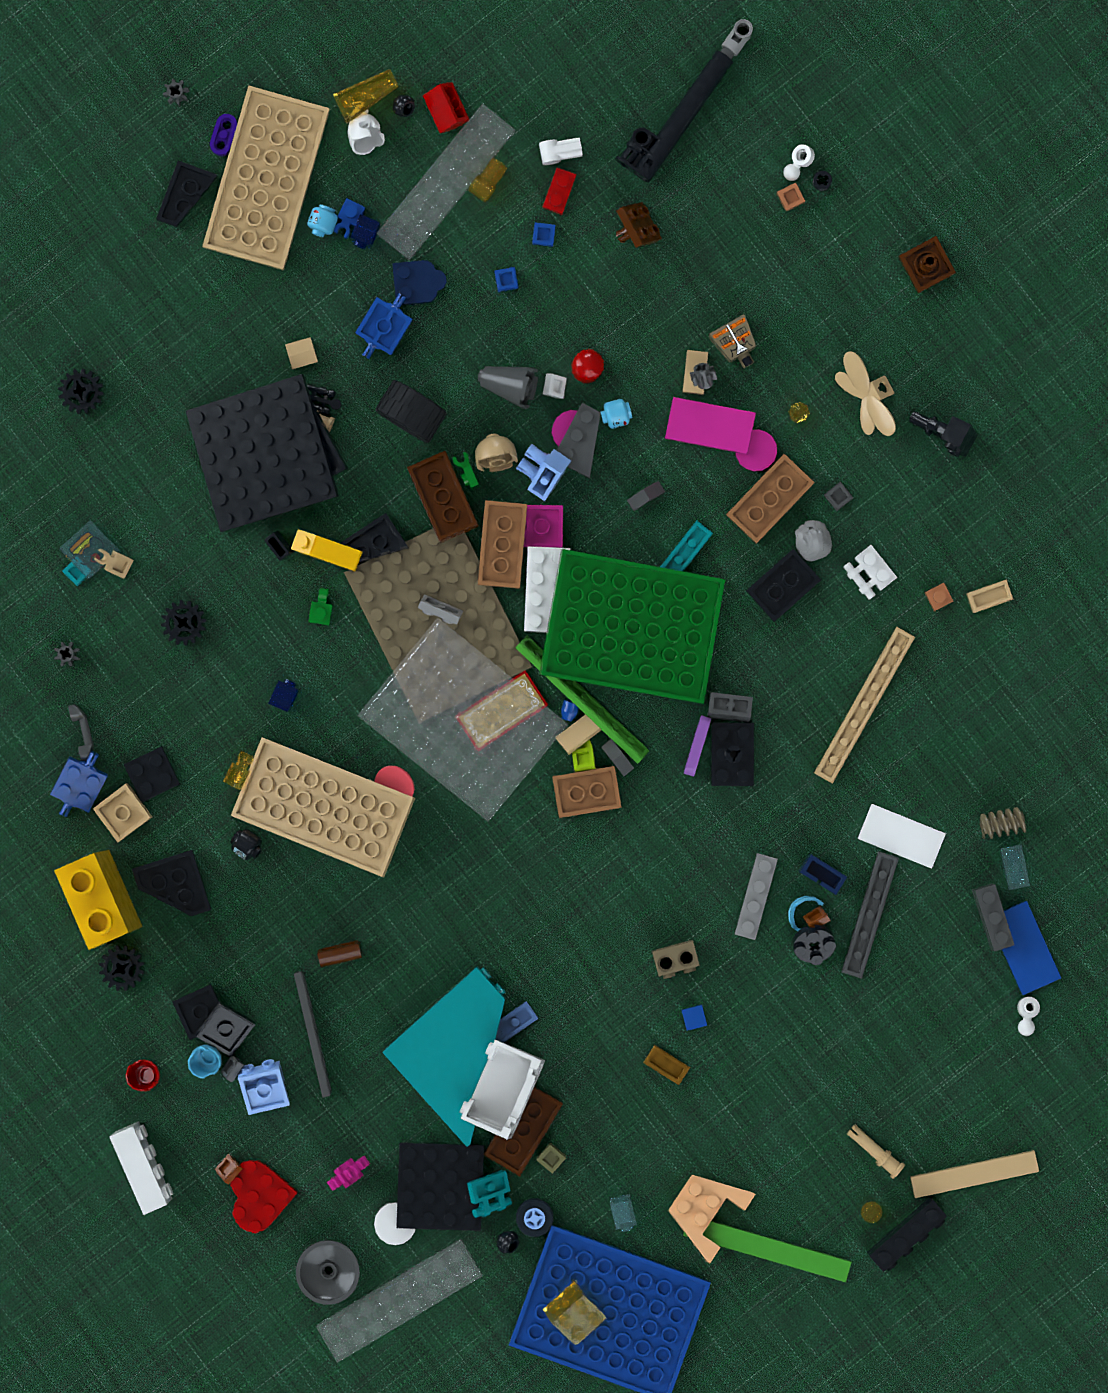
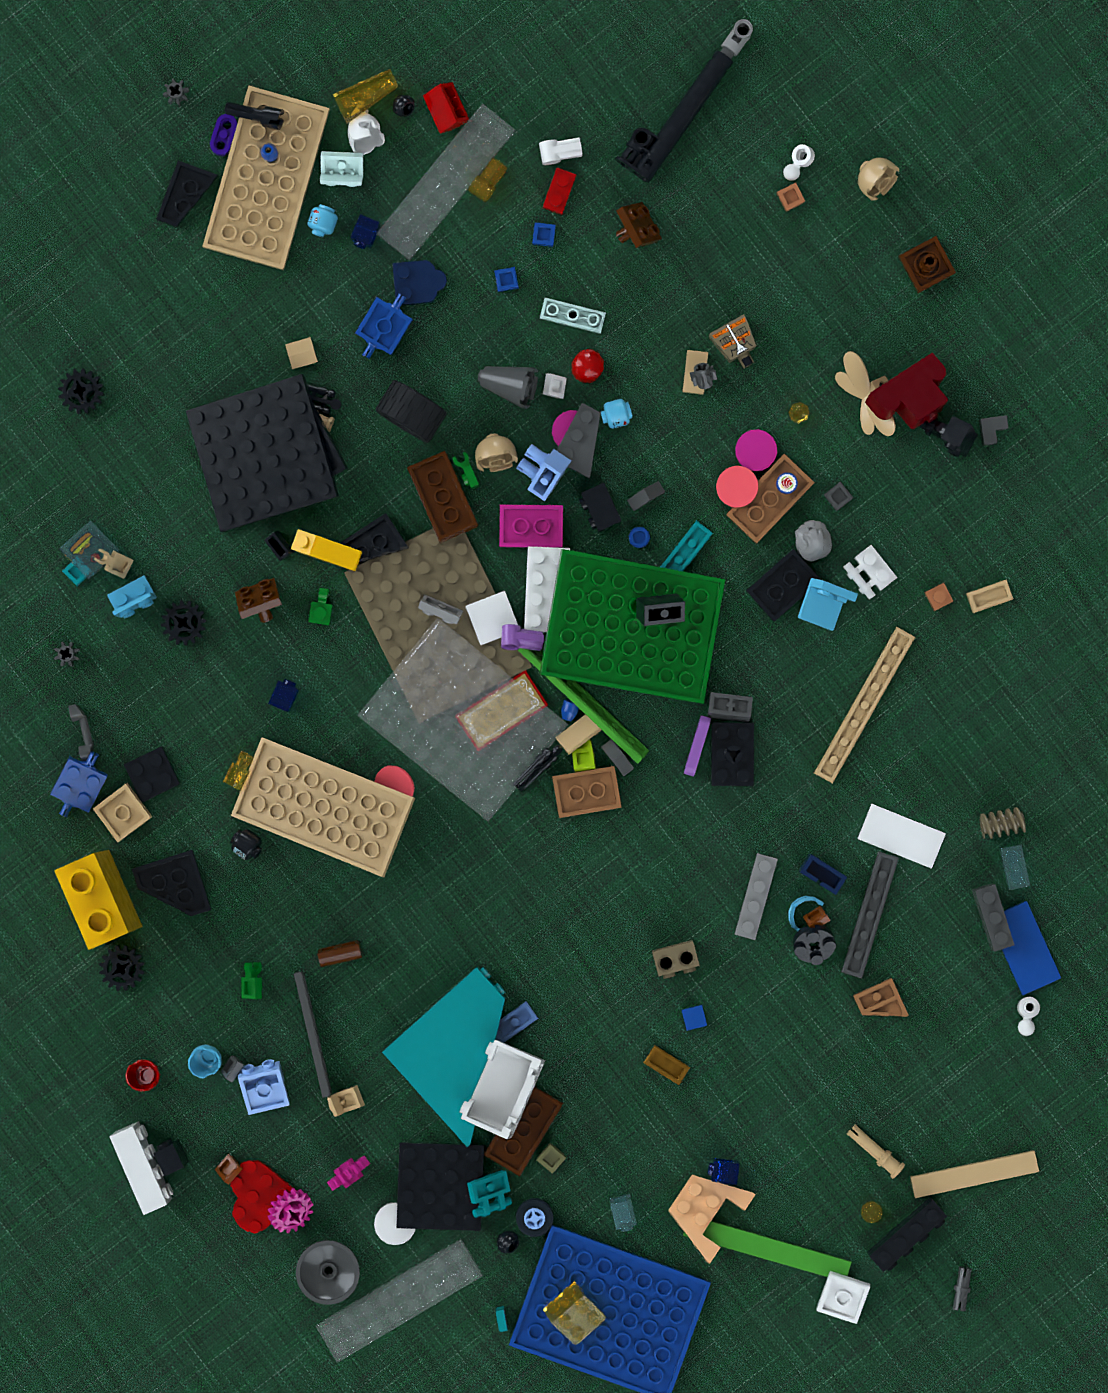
(132, 596): none -> medium azure bracket
(170, 1156): none -> black brick
(196, 1008): black plate -> none
(225, 1029): black tile -> none
(251, 984): none -> green plate
(258, 599): none -> reddish brown plate
(267, 116): none -> black piece
(272, 156): none -> blue hose
(280, 1213): none -> dark pink gear
(341, 168): none -> light aqua bracket
(345, 1100): none -> tan bracket
(349, 215): blue plate -> none
(489, 617): none -> white tile
(501, 1319): none -> teal tile
(502, 544): medium nougat plate -> none
(515, 638): none -> medium lavender piece
(538, 767): none -> black piece
(559, 312): none -> light aqua tile
(600, 508): none -> black brick
(639, 537): none -> blue tile
(660, 609): none -> black brick
(710, 425): dark pink tile -> none
(724, 1171): none -> clear blue brick
(737, 486): none -> coral piece
(786, 483): none -> tile
(822, 174): black bush -> none
(823, 603): none -> medium azure bracket
(843, 1297): none -> white tile
(877, 177): none -> tan cylinder
(881, 1000): none -> medium nougat wing
(911, 393): none -> dark red brick
(962, 1288): none -> dark grey pin
(989, 426): none -> dark grey piece

